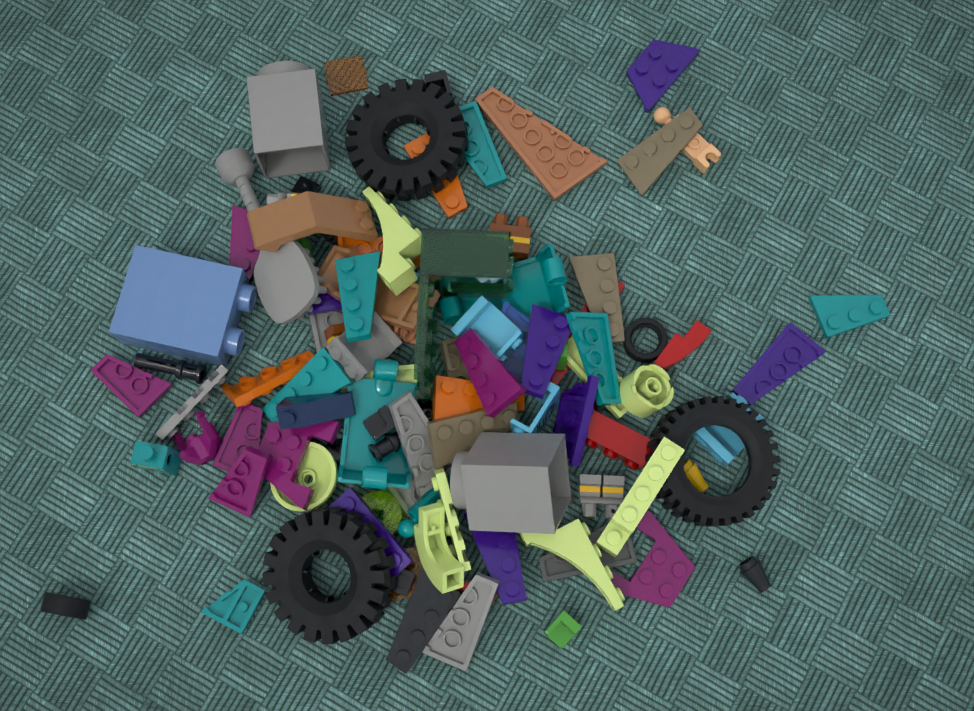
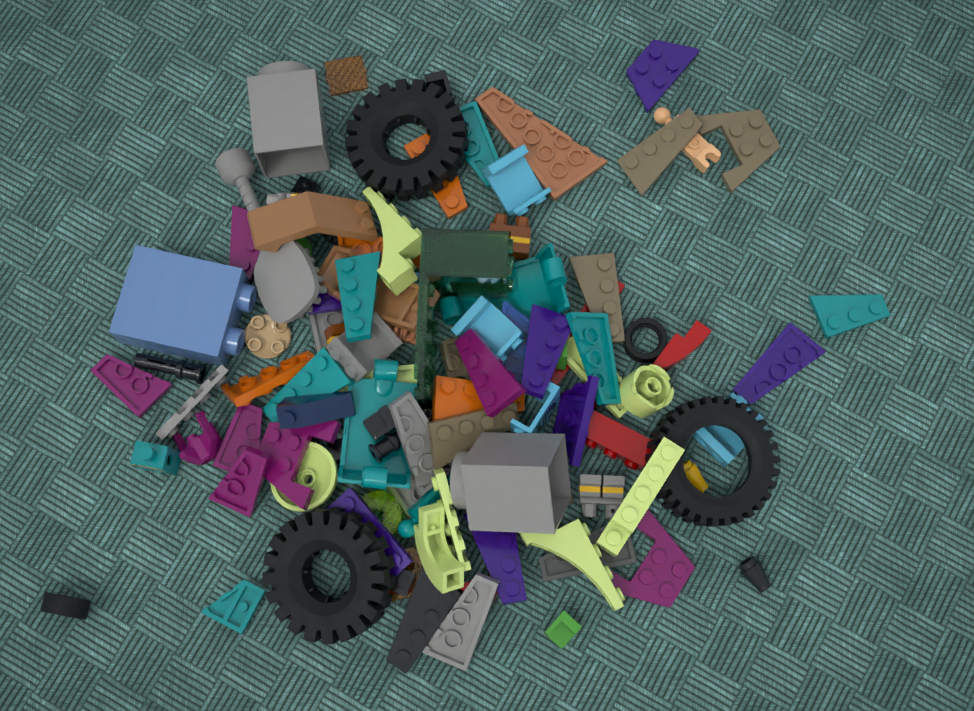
(266, 337): none -> tan dish
(515, 182): none -> medium azure panel
(748, 139): none -> dark tan wing

